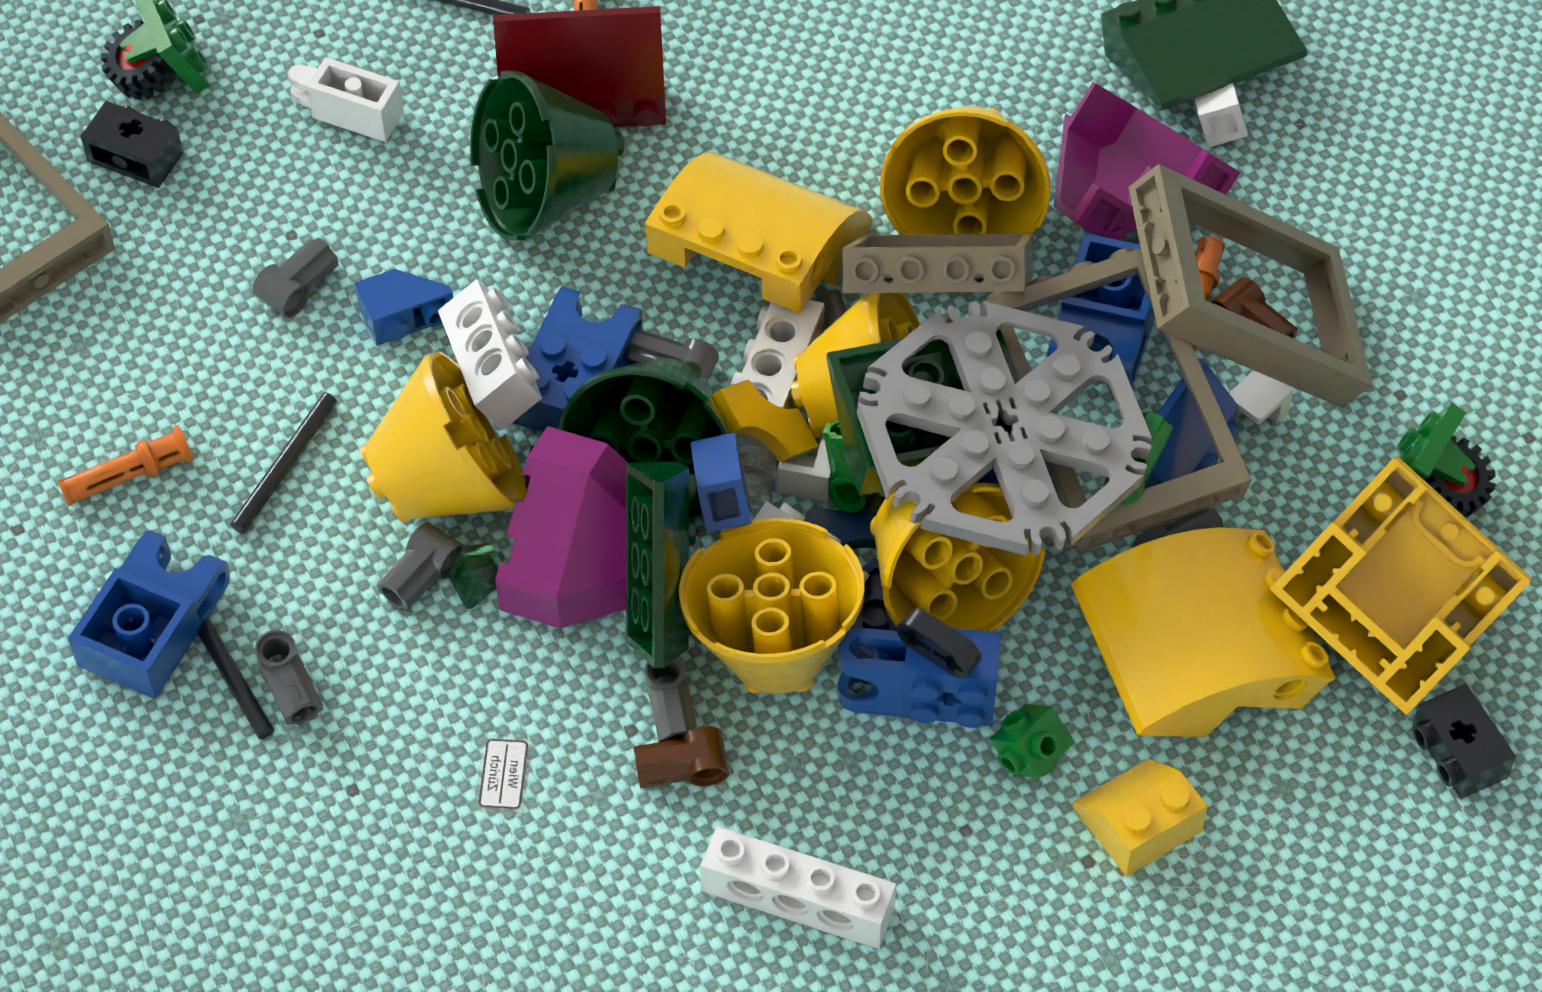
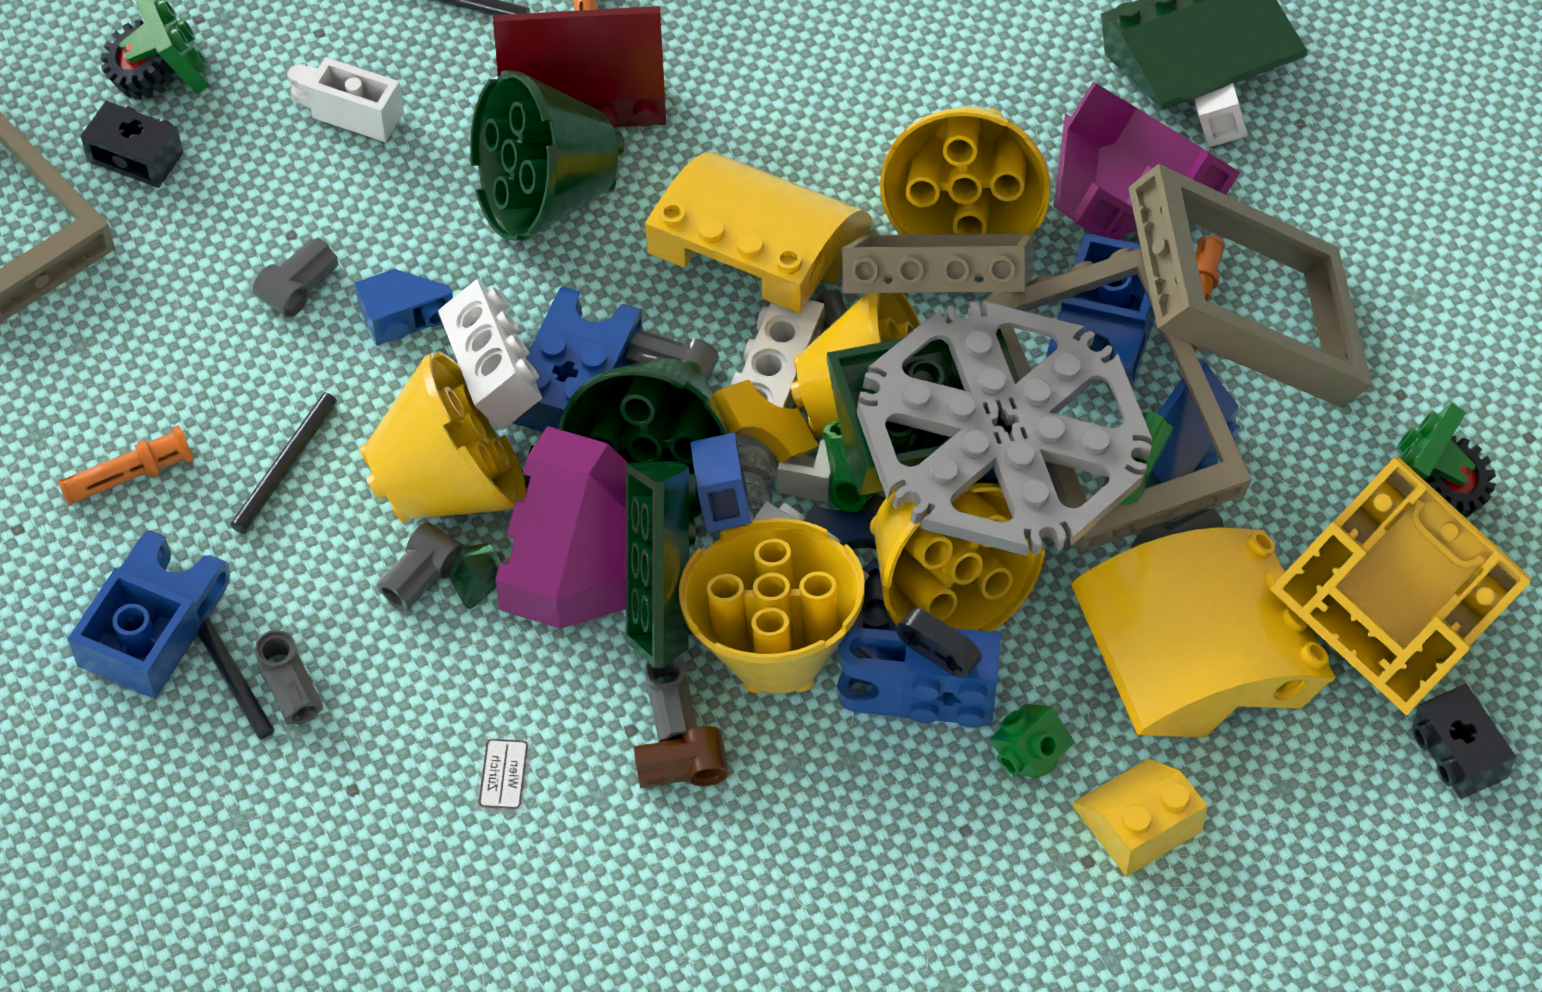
(798, 887): white brick -> none
(1248, 300): reddish brown piece -> none
(1262, 398): white panel -> none

